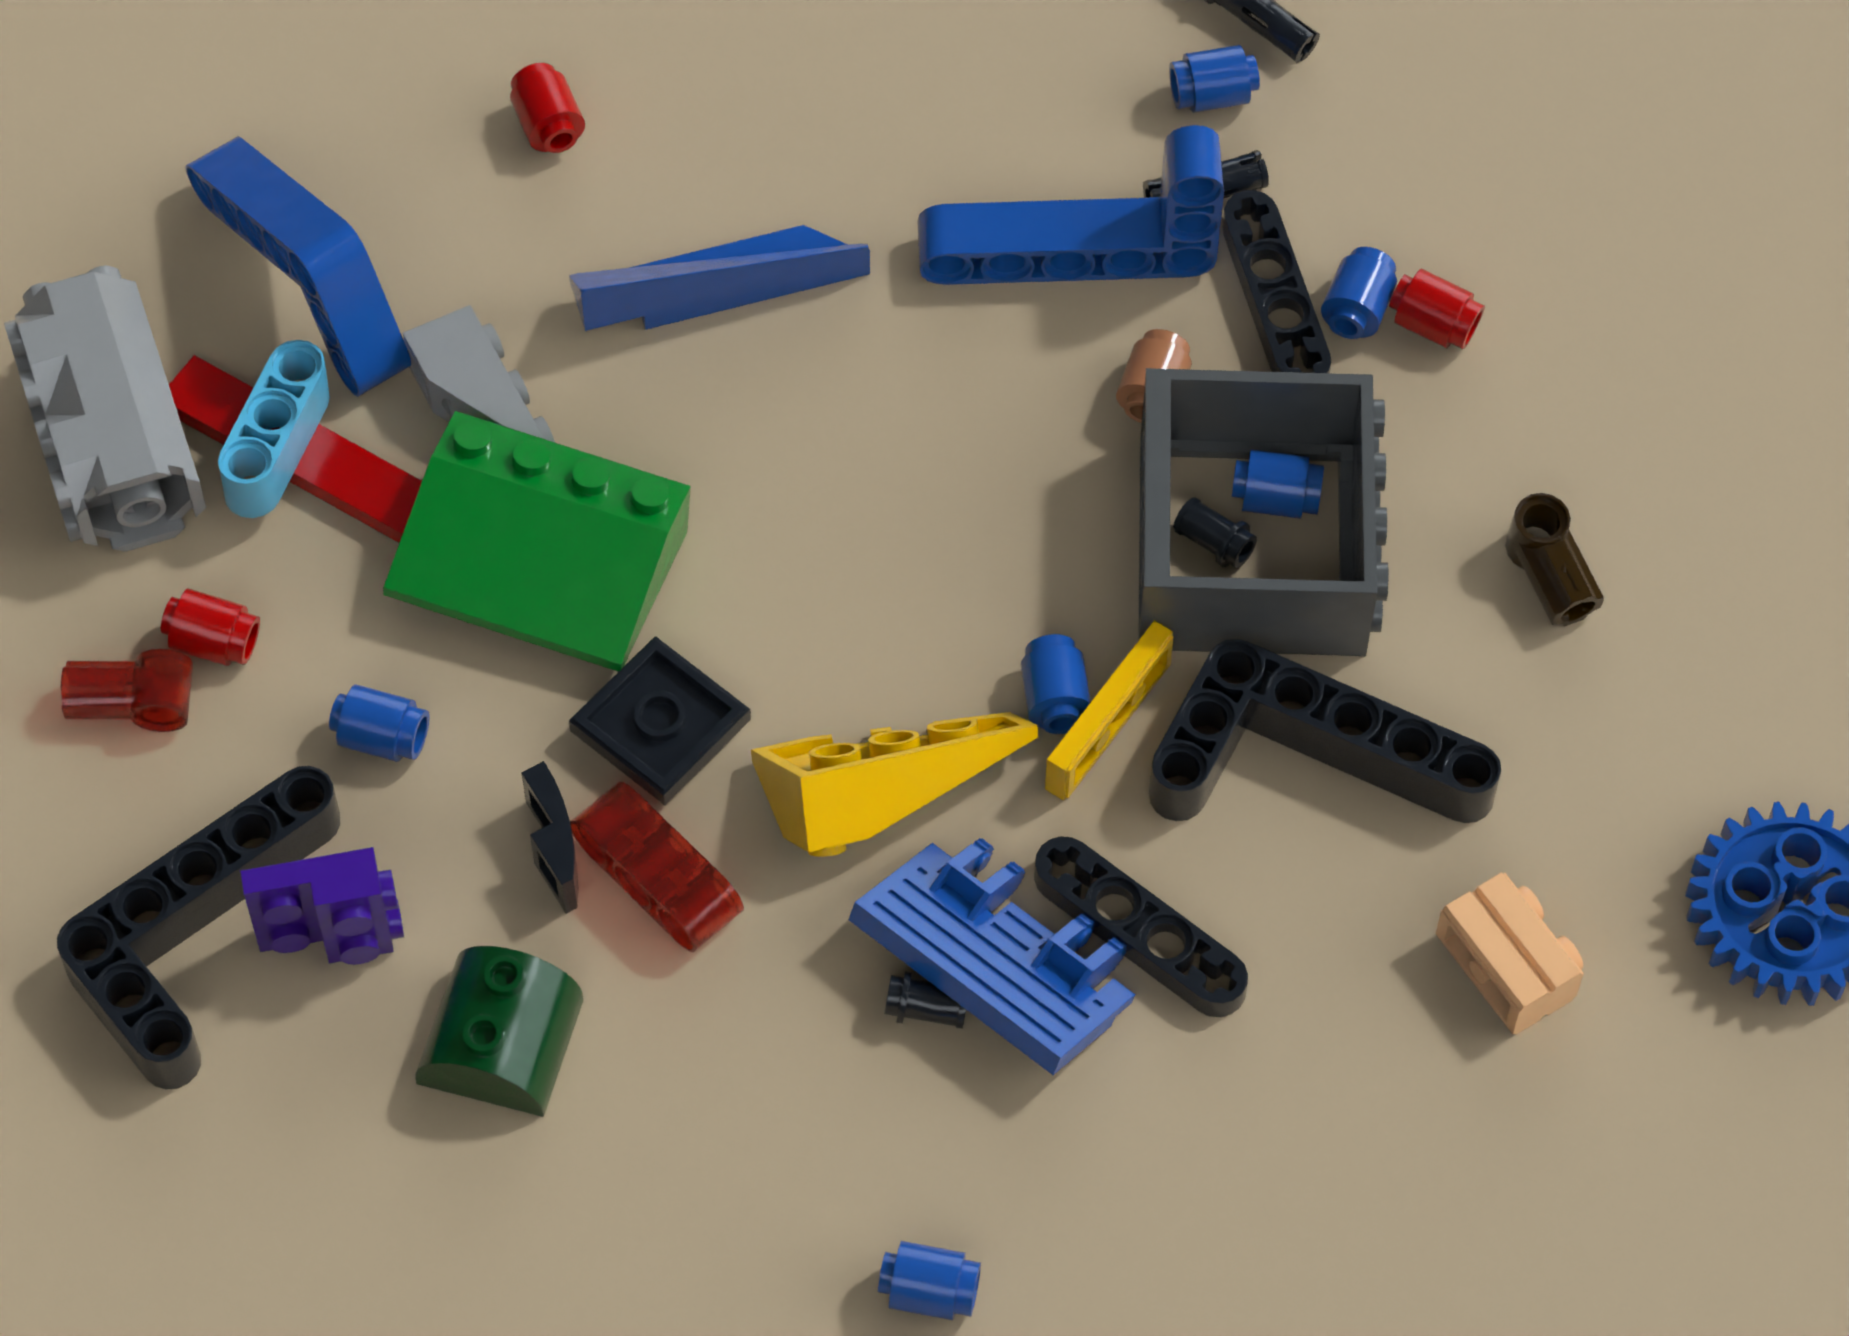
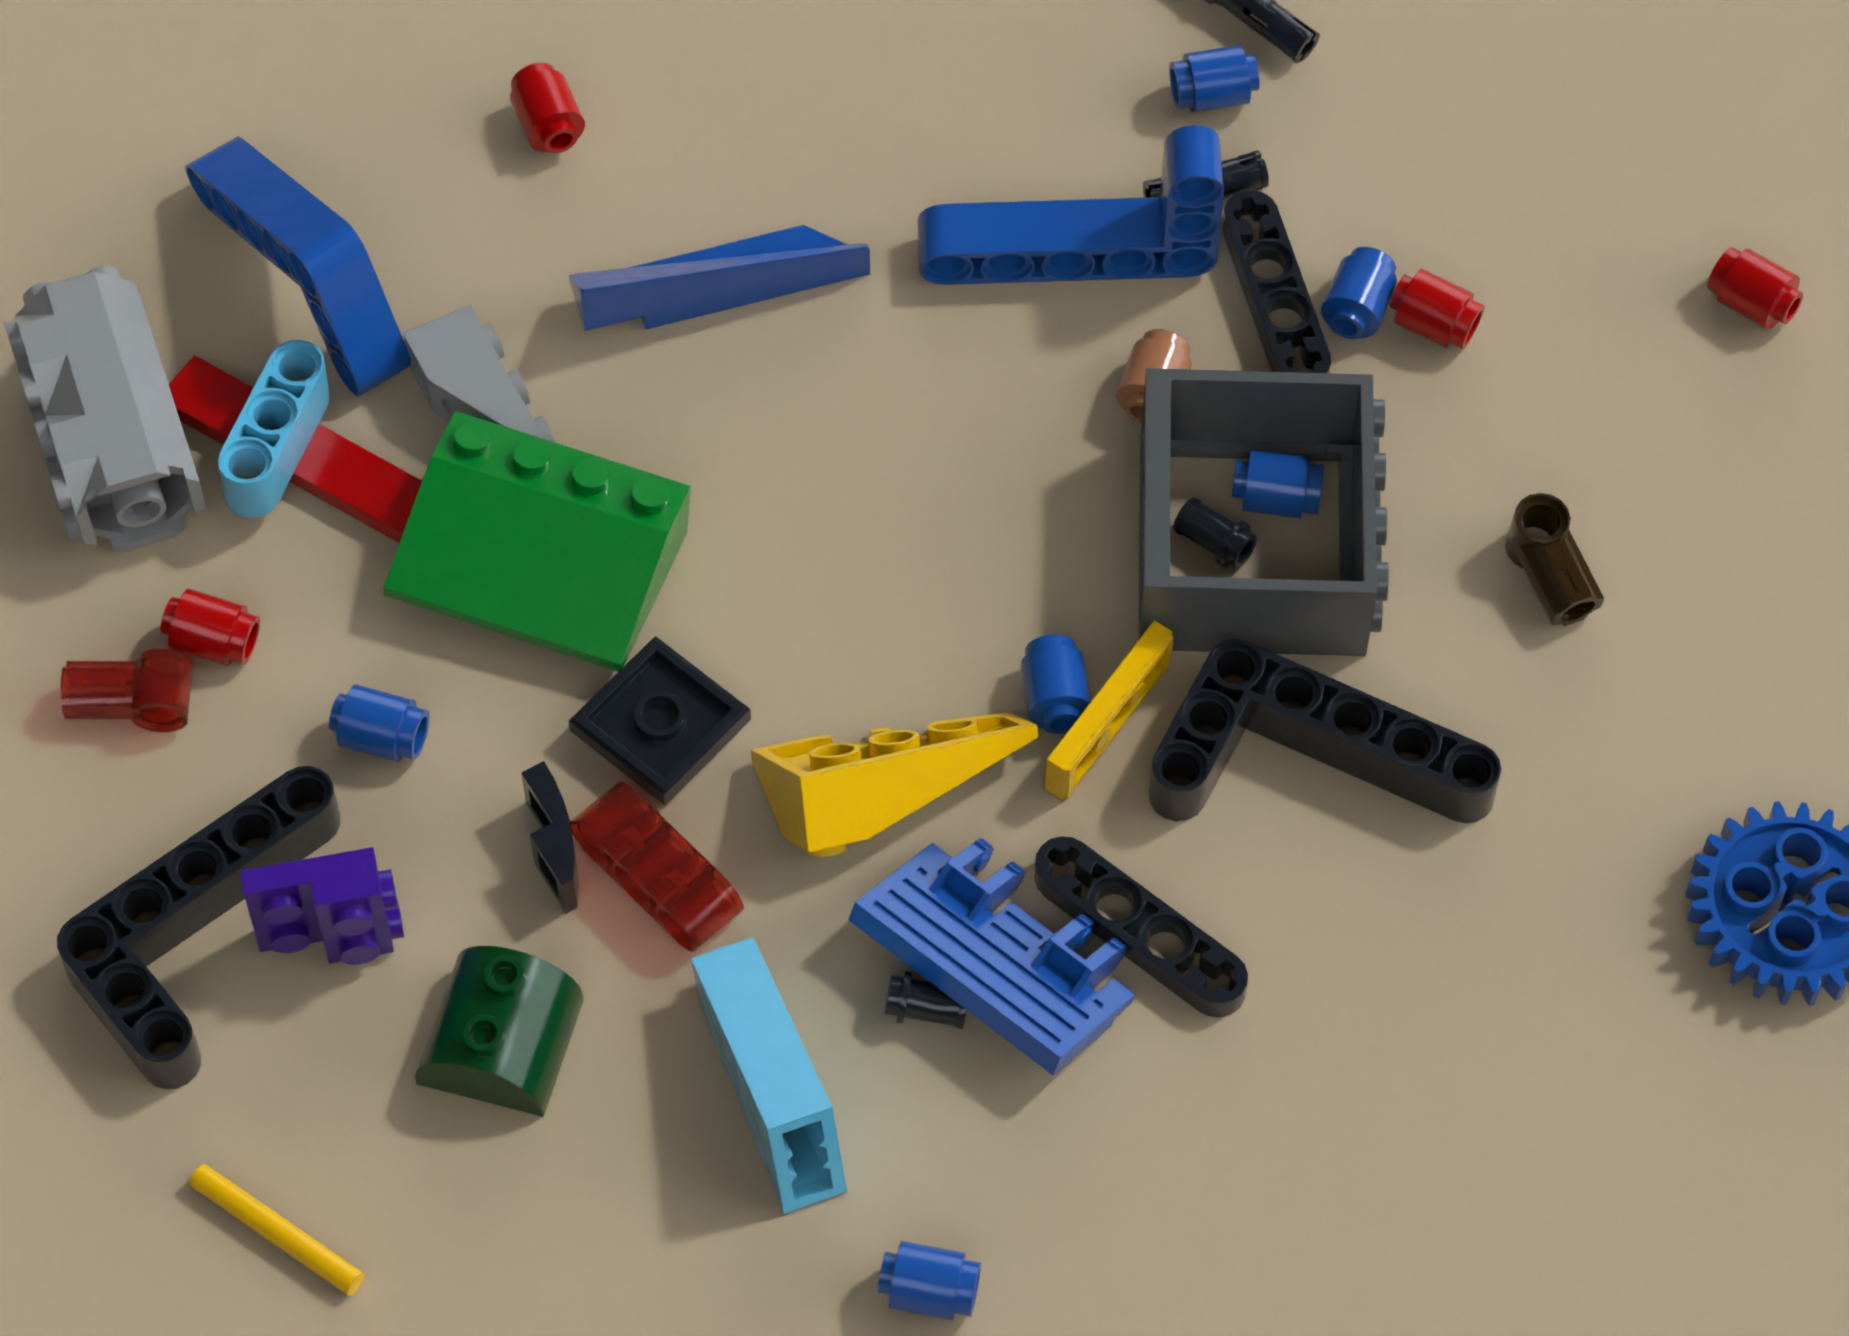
(276, 1229): none -> yellow bar
(771, 1075): none -> medium azure slope
(1511, 952): light nougat brick -> none
(1755, 287): none -> red brick

